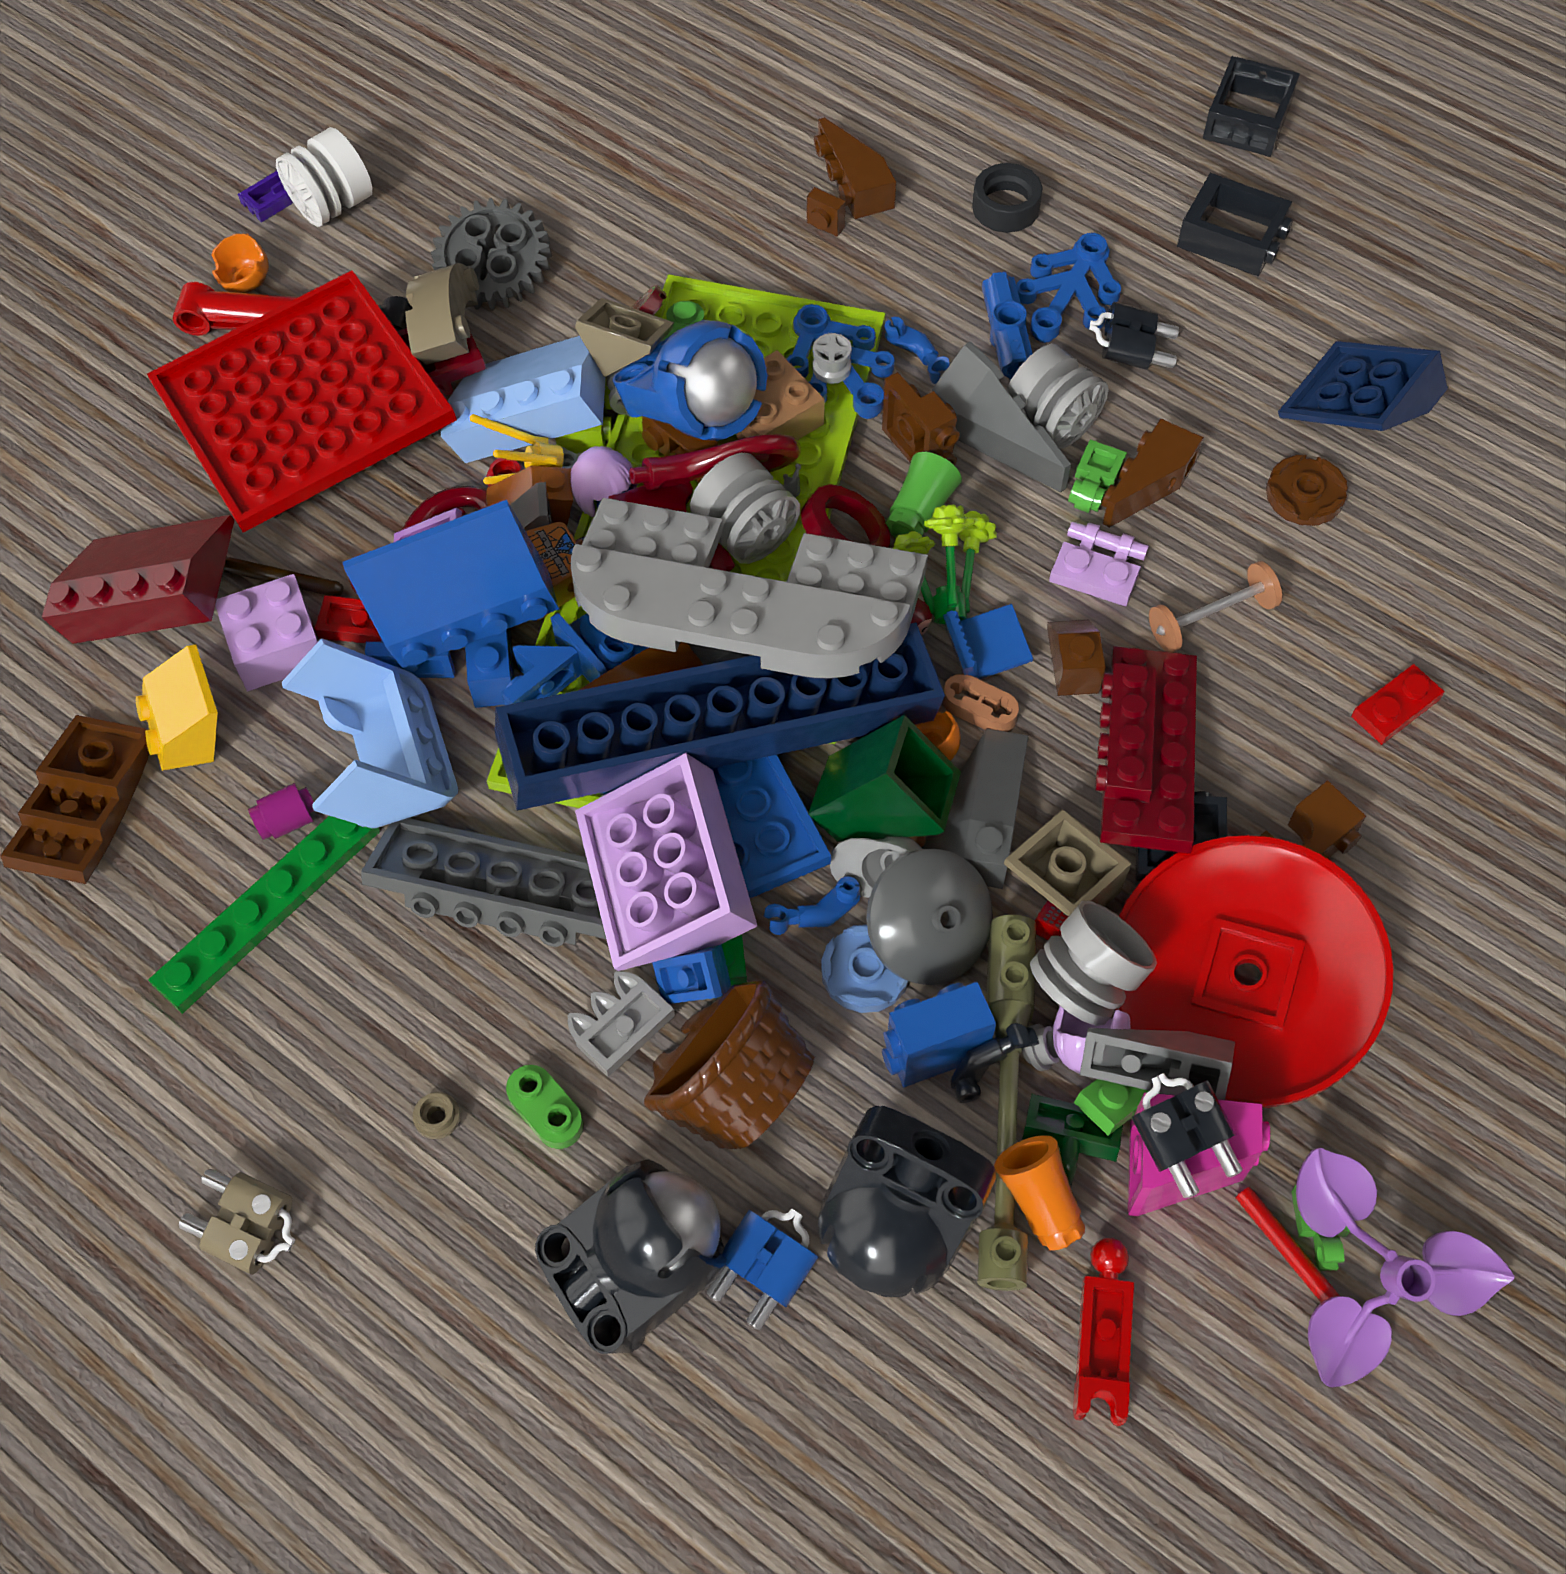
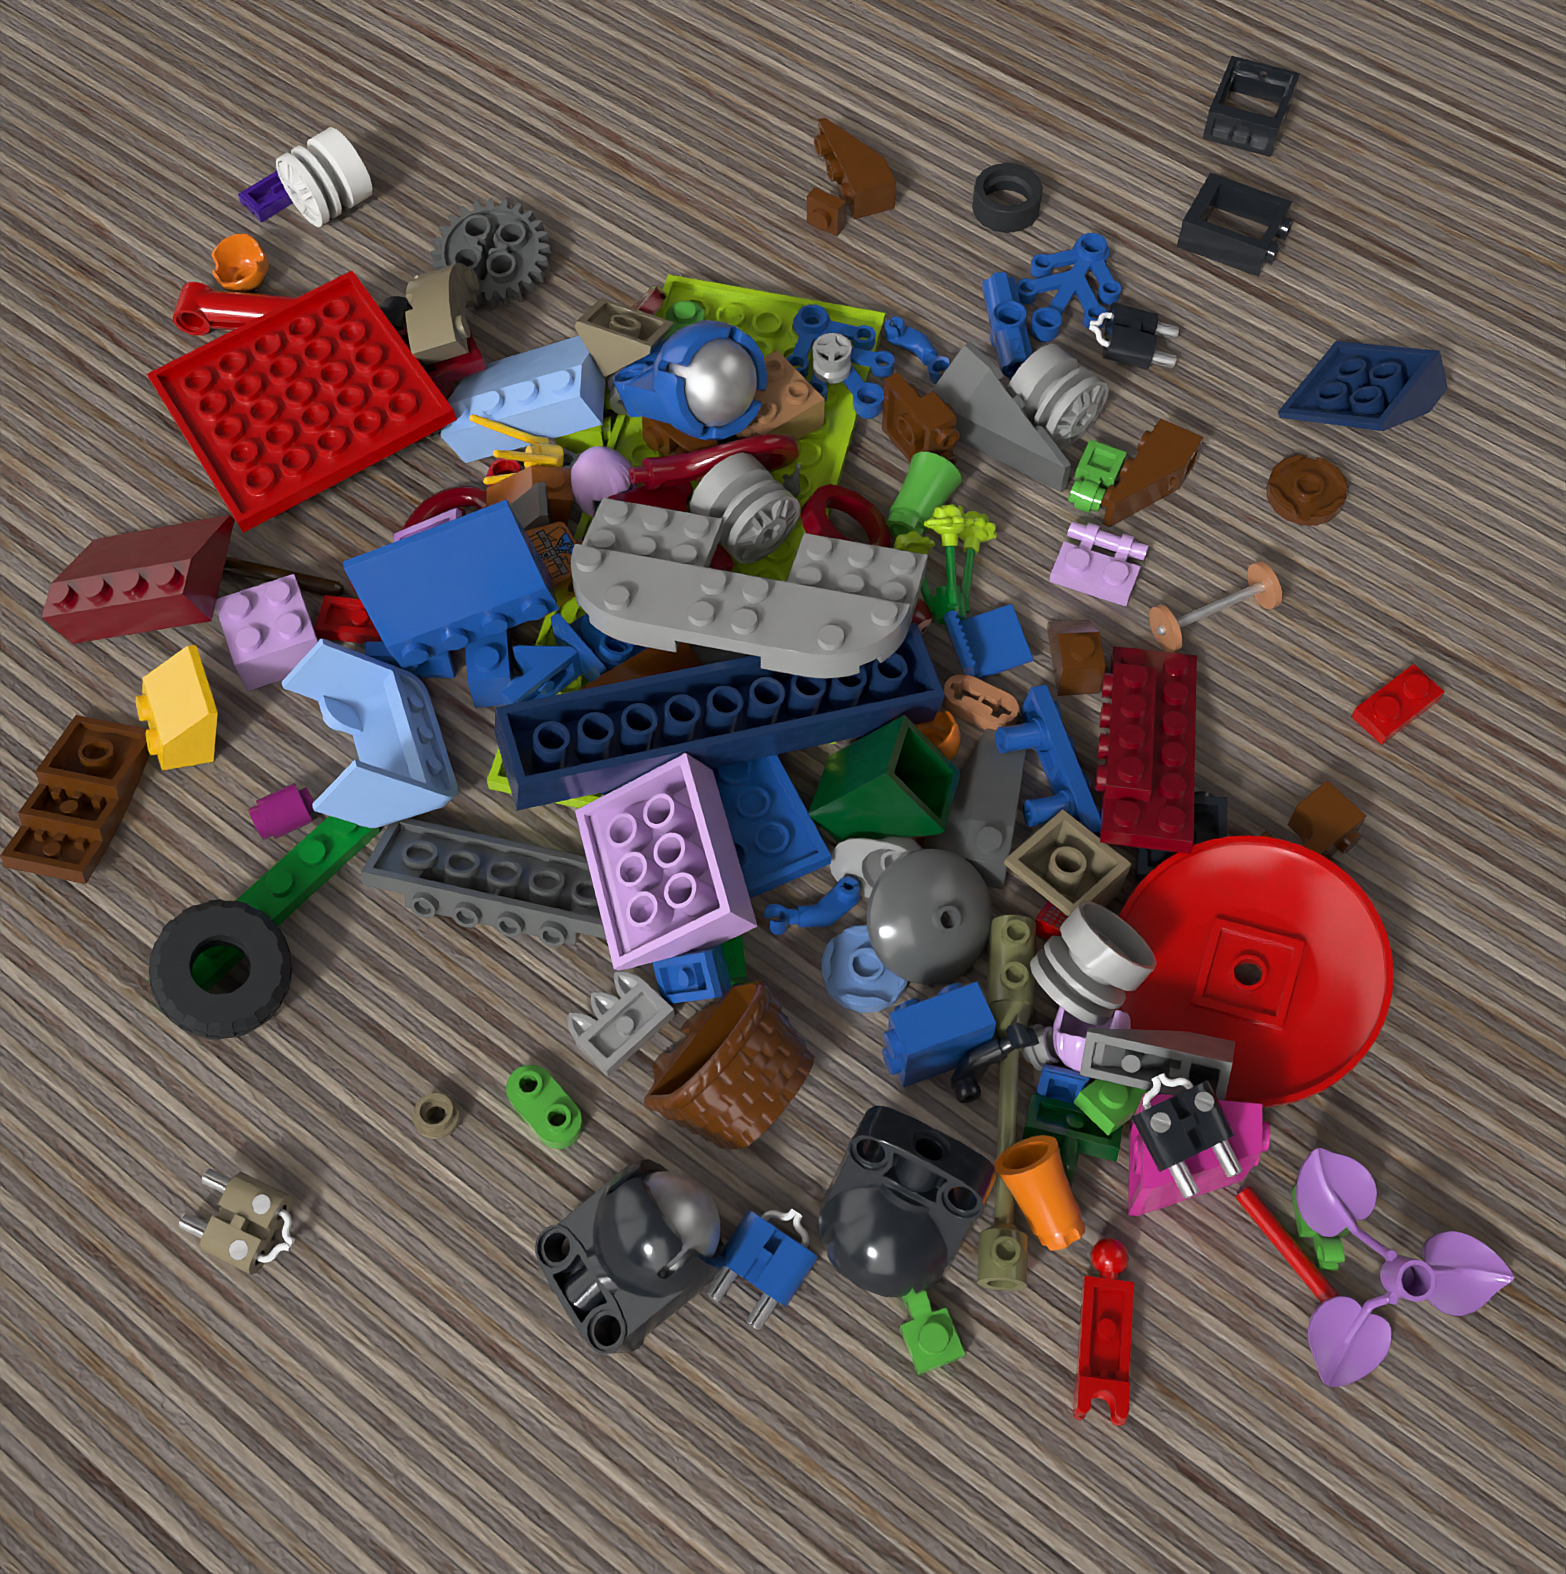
(210, 926): none -> black tyre
(929, 1335): none -> bright green plate
(1057, 753): none -> blue plate
(1060, 1083): none -> blue slope

